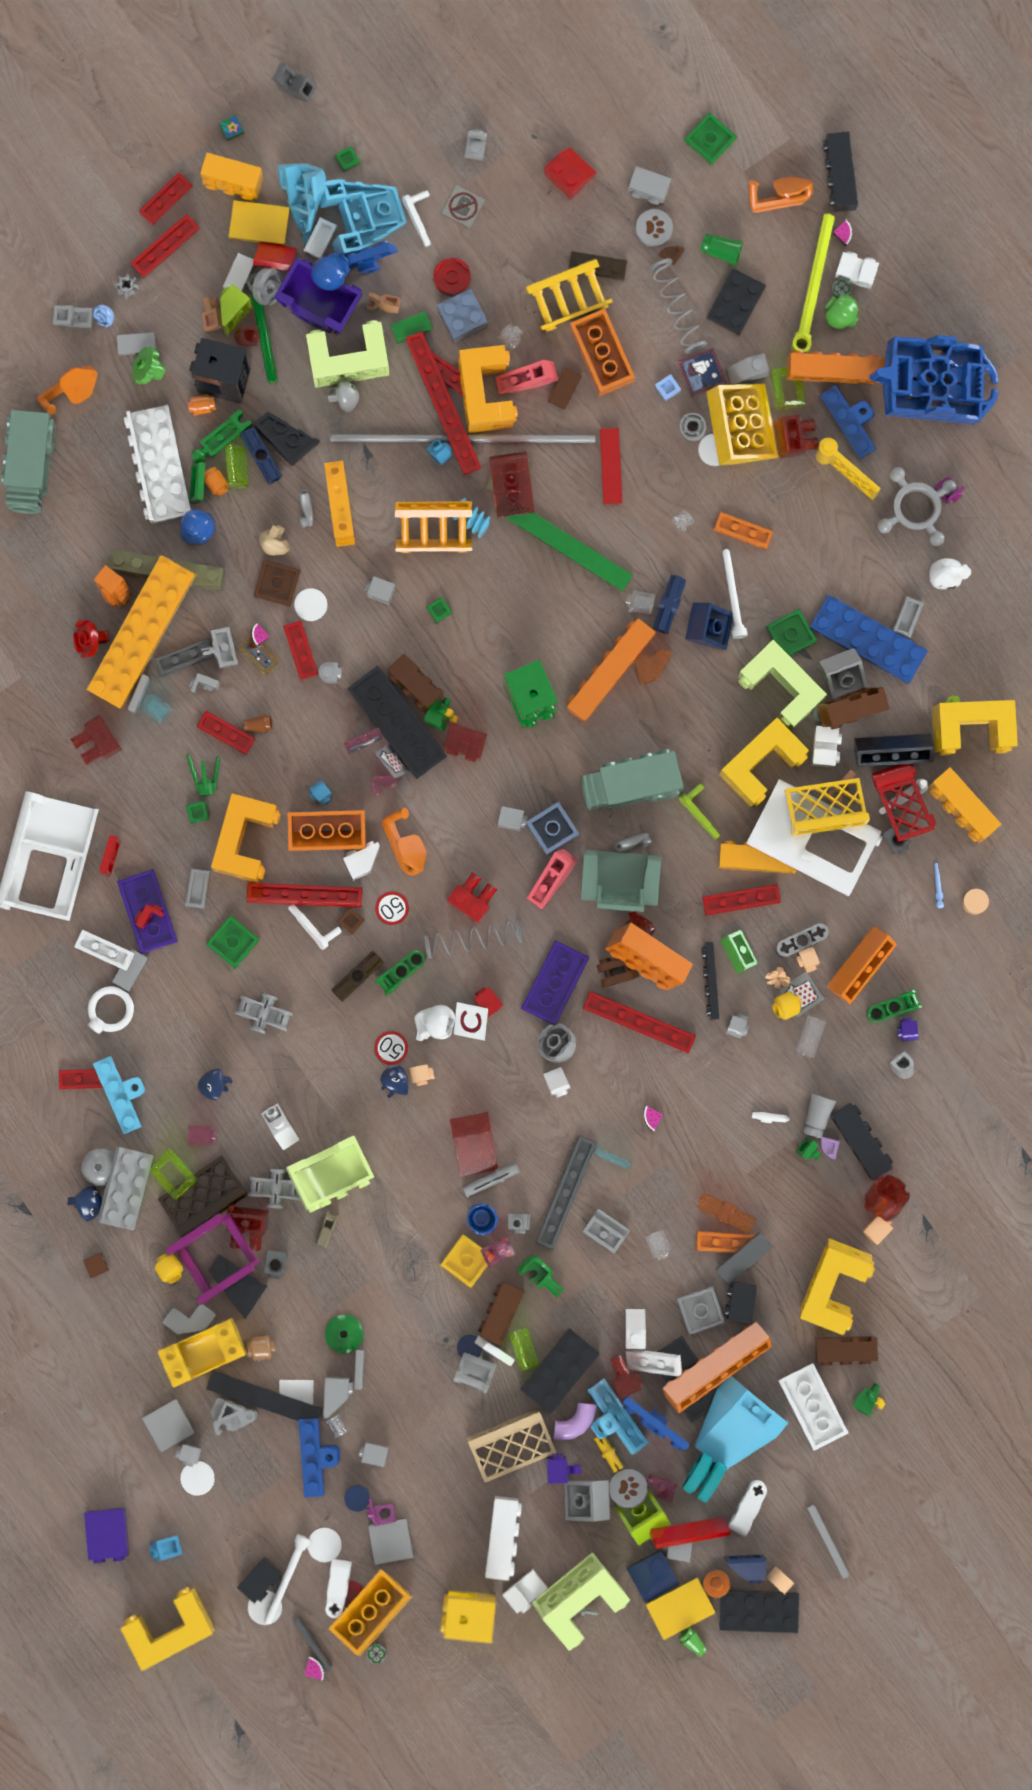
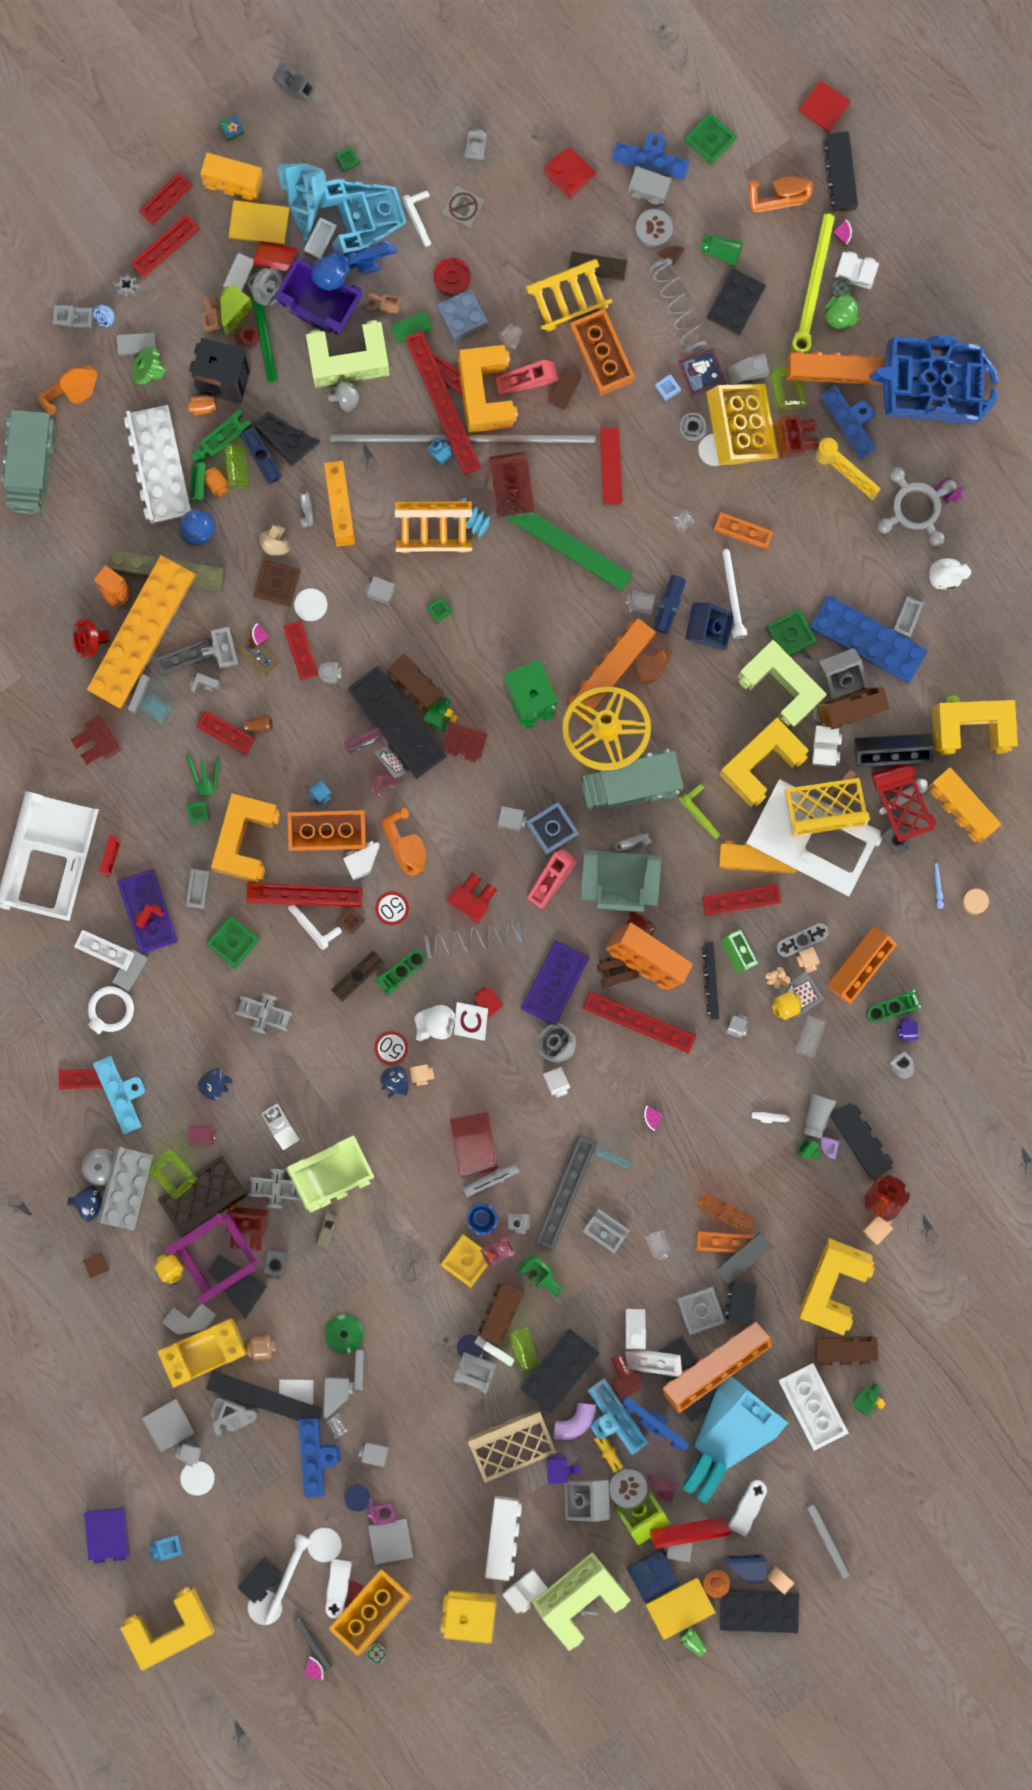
(606, 727): none -> yellow wheel
(651, 157): none -> blue plate
(824, 106): none -> red tile

